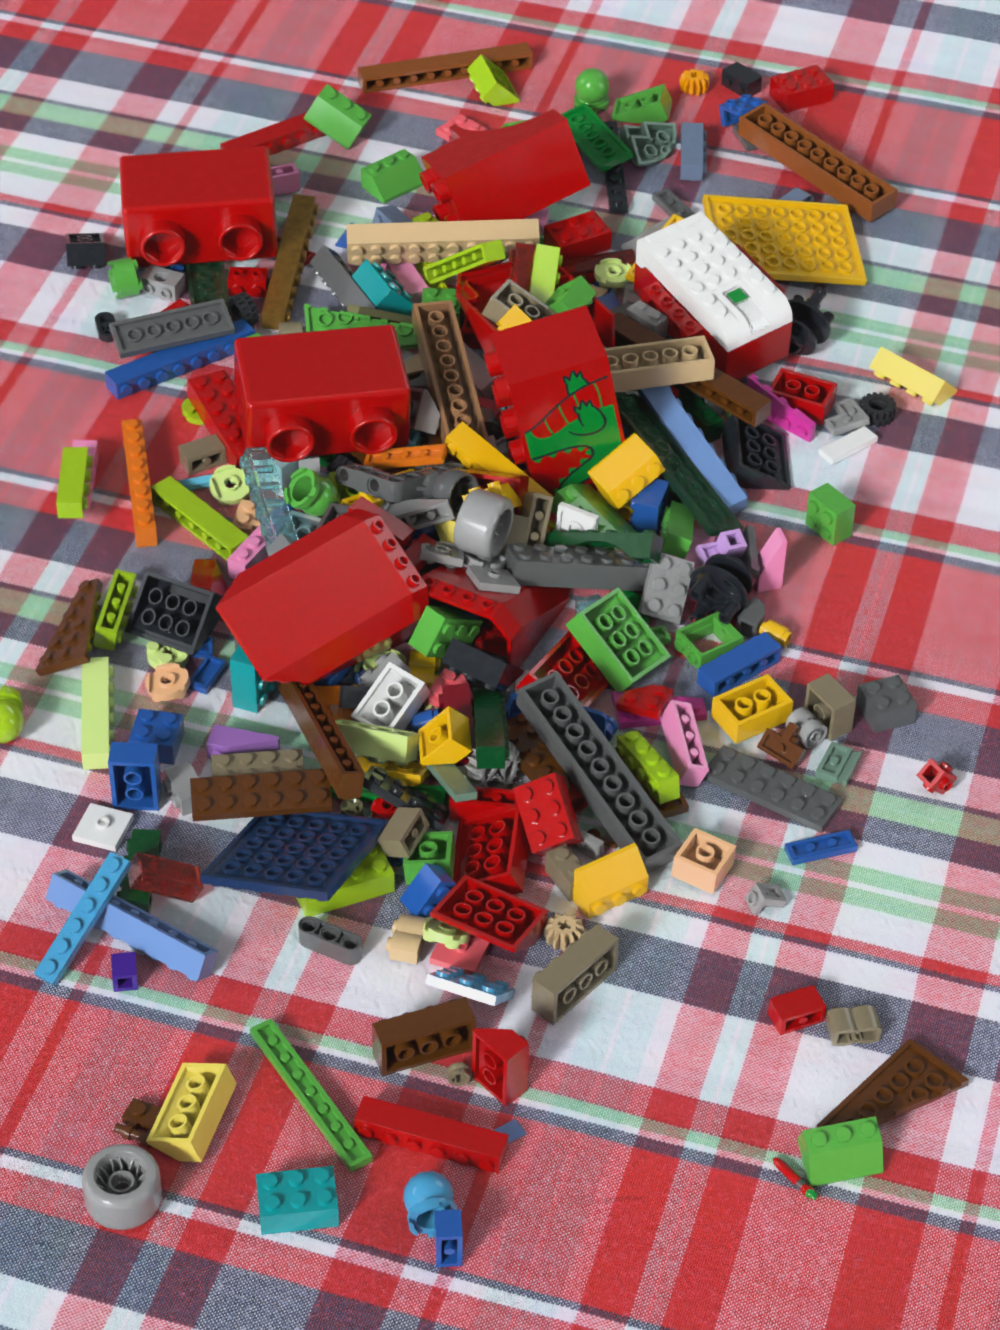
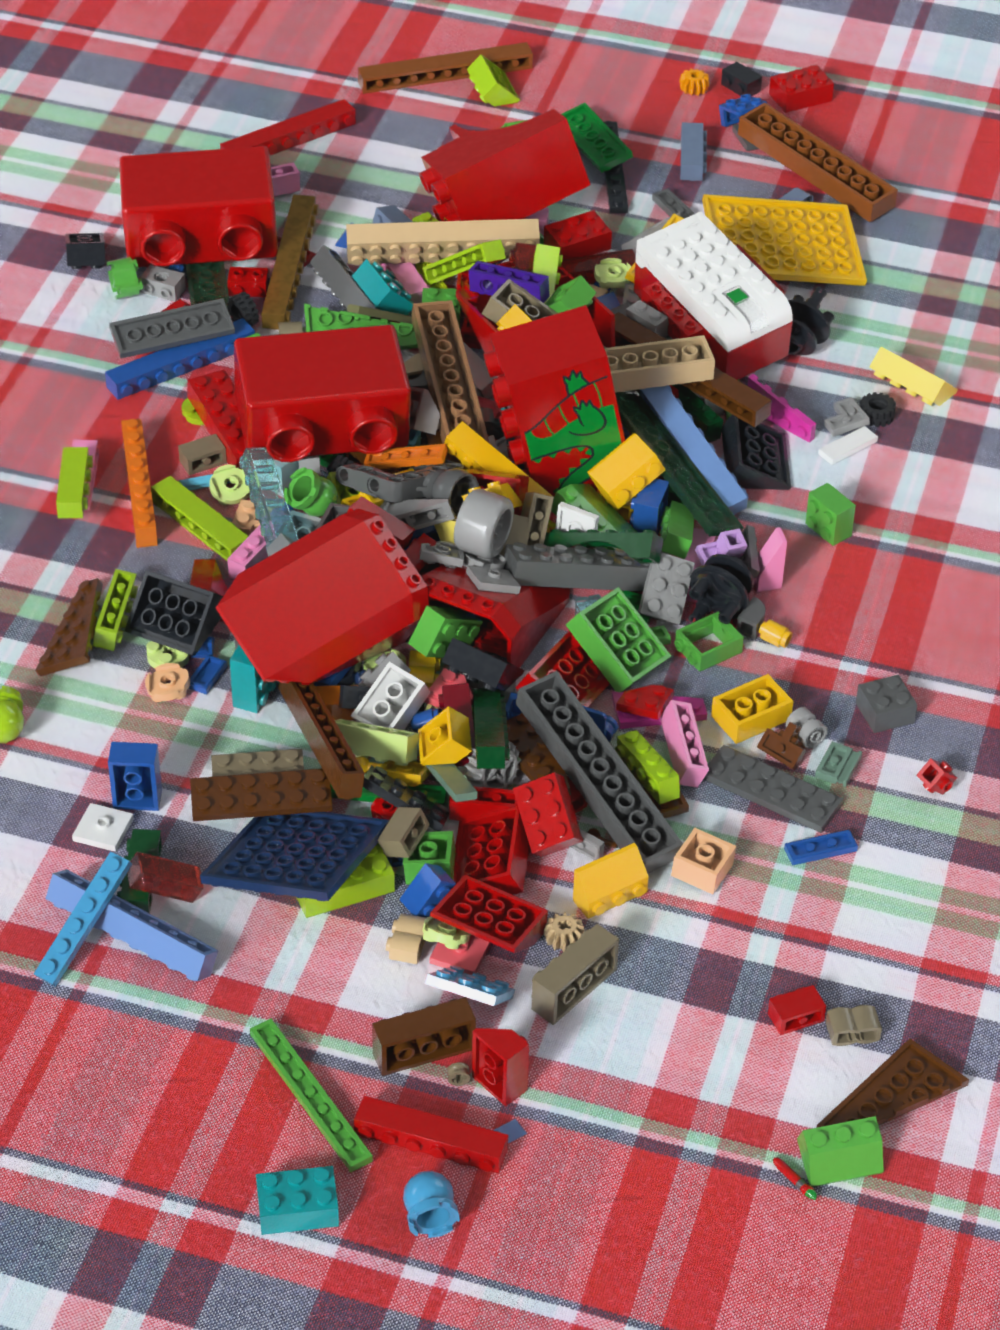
(96, 713): yellowish green brick -> none
(102, 326): black plate -> none
(122, 1186): light grey wheel -> none
(124, 971): dark purple brick -> none
(137, 1115): reddish brown plate -> none
(159, 728): blue brick -> none
(178, 785): light grey brick -> none
(192, 1111): light yellow slope -> none
(233, 740): medium lavender slope -> none
(330, 940): dark grey beam -> none
(337, 116): bright green slope -> none
(352, 807): olive wheel -> none
(392, 176): bright green slope -> none
(448, 1238): blue brick -> none
(460, 120): coral plate -> none
(488, 278): none -> dark purple brick
(560, 868): dark tan brick -> none
(593, 89): bright green tile -> none
(647, 106): bright green slope -> none
(649, 141): sand green brick -> none
(739, 664): blue brick -> none
(765, 895): light grey bracket -> none
(807, 393): red brick -> none
(831, 705): dark tan brick -> none

